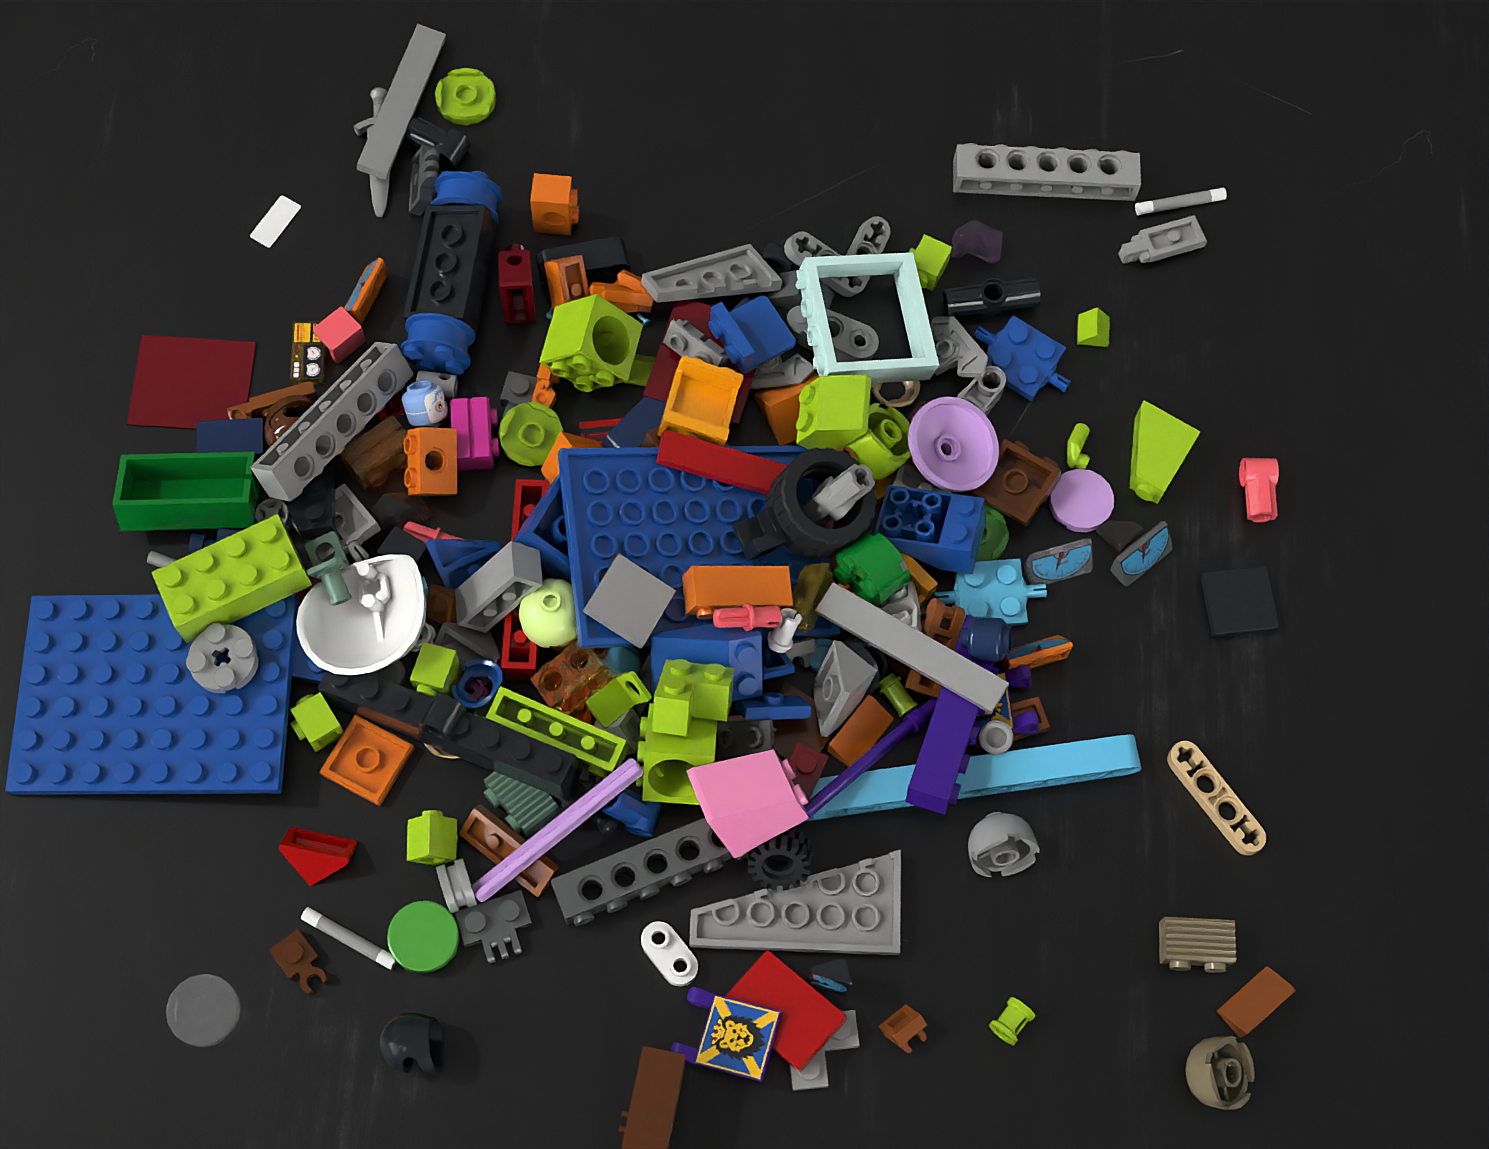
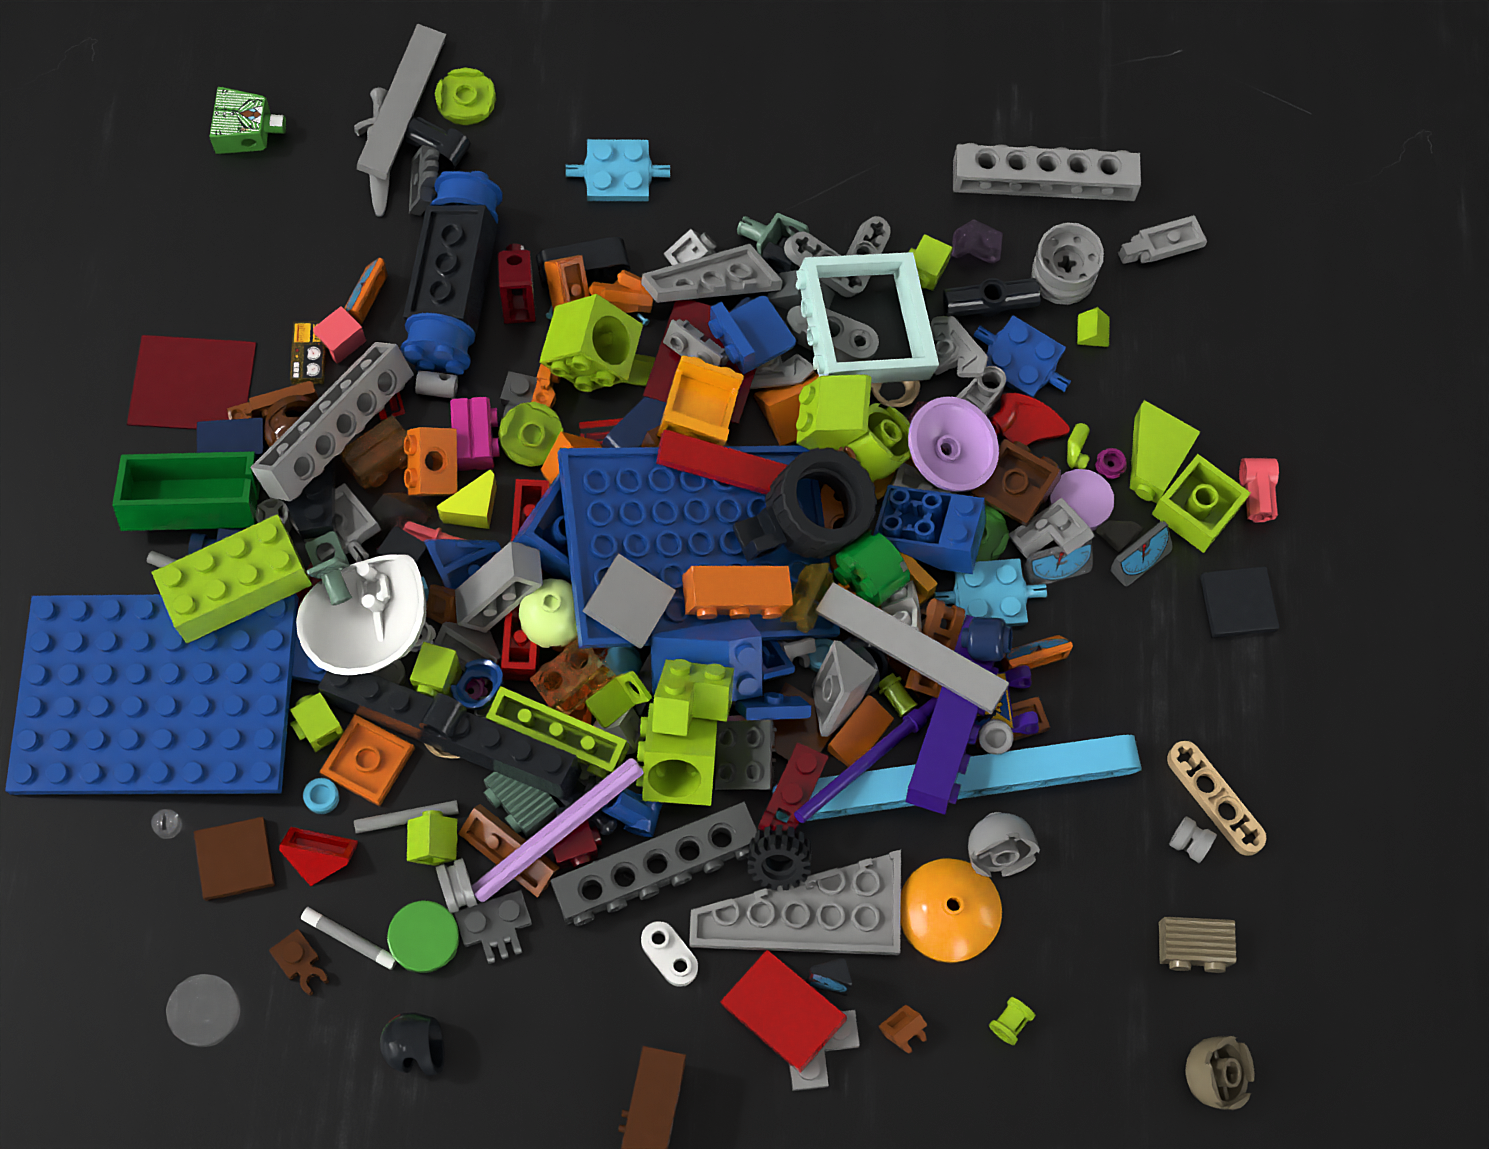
(173, 823): none -> clear hinge
(212, 642): light grey plate -> none
(234, 858): none -> reddish brown tile
(242, 122): none -> bright green torso
(275, 221): white sticker -> none
(321, 796): none -> medium azure tile
(402, 817): none -> light grey piece
(424, 404): light blue head -> none
(472, 504): none -> neon yellow slope
(553, 204): orange brick -> none
(578, 847): none -> dark red brick
(618, 170): none -> medium azure plate
(690, 247): none -> light grey bracket
(735, 1036): flag -> none
(748, 617): coral axle -> none
(749, 799): bright pink slope -> none
(769, 233): none -> sand green bracket
(781, 638): white pin -> none
(838, 495): light grey piece -> none
(940, 931): none -> light orange dish
(1027, 420): none -> red arm
(1054, 523): none -> light grey plate
(1067, 263): none -> light grey wheel
(1116, 457): none -> magenta plate
(1180, 201): light grey bar -> none
(1198, 845): none -> light grey wheel
(1200, 503): none -> lime brick
(1255, 1001): dark orange slope -> none

